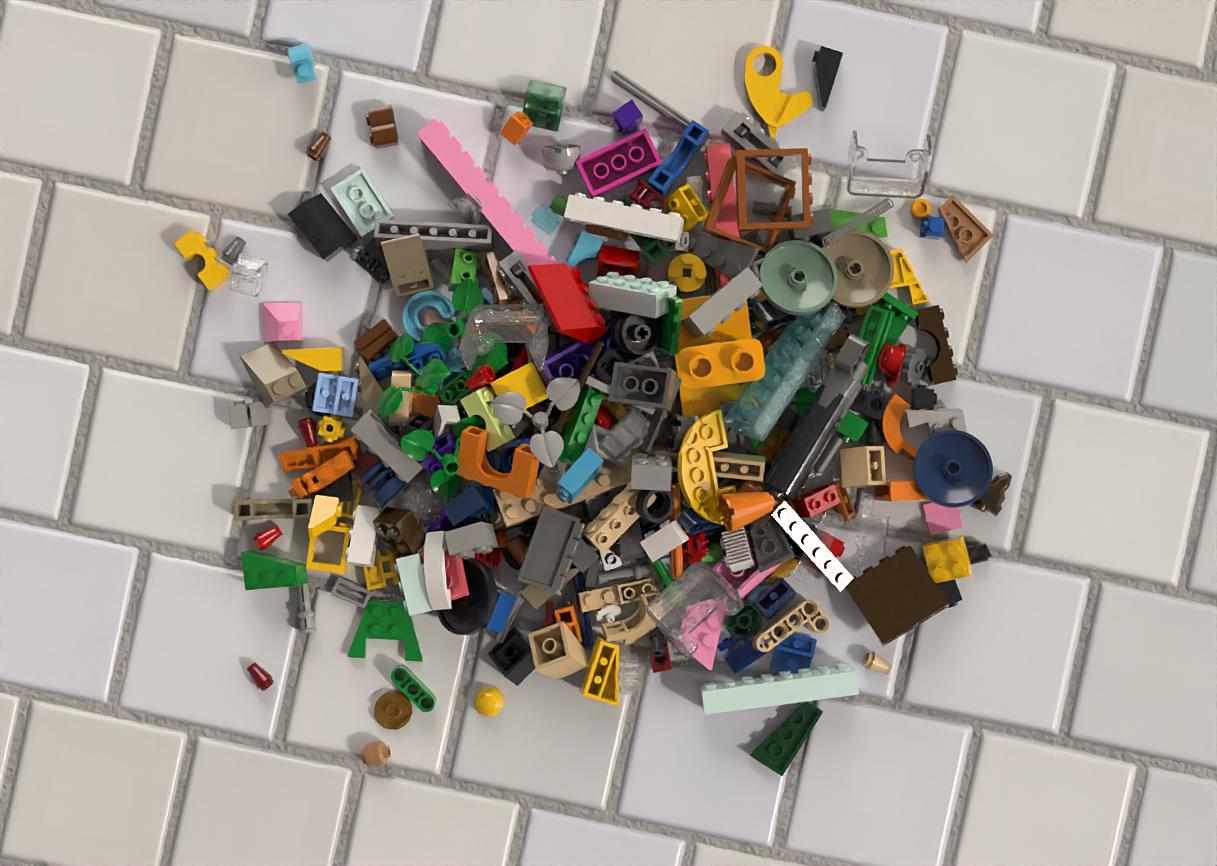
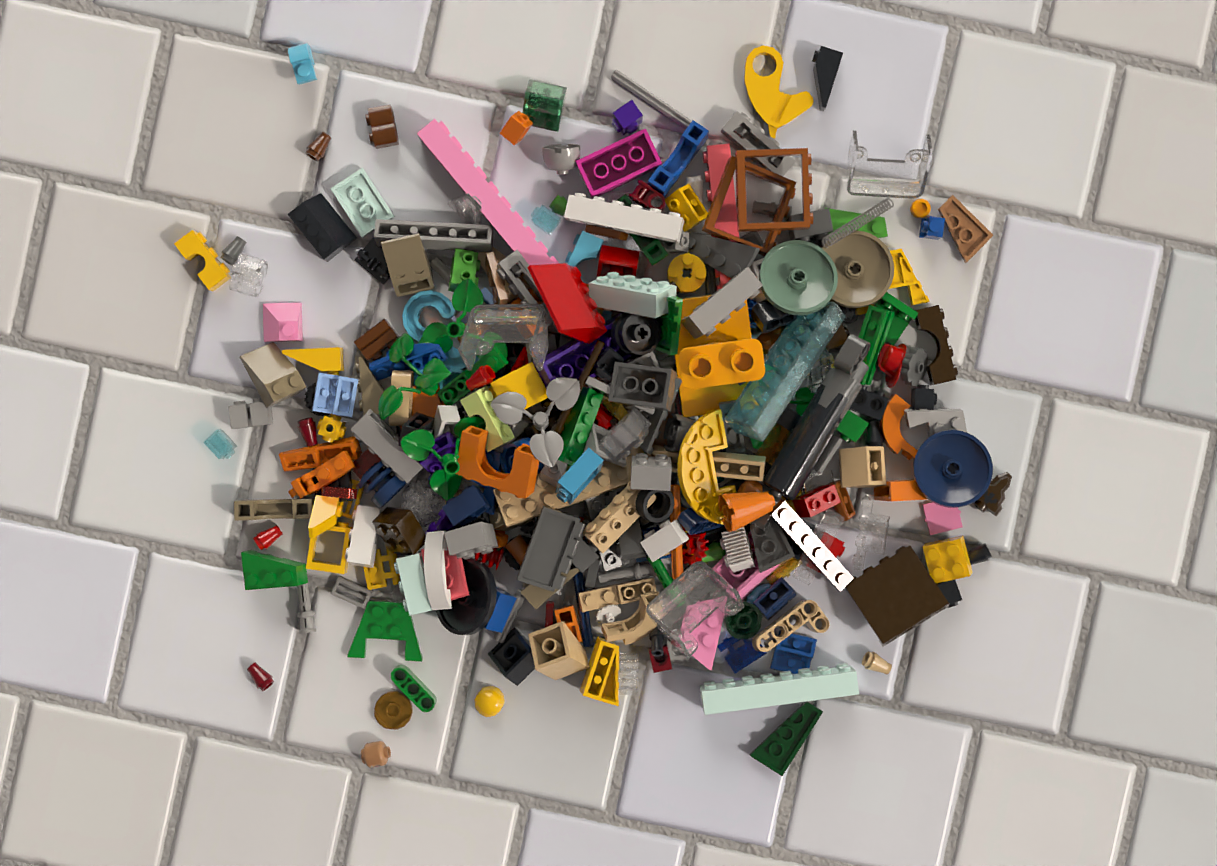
(220, 444): none -> clear light blue brick
(339, 492): none -> clear red beam

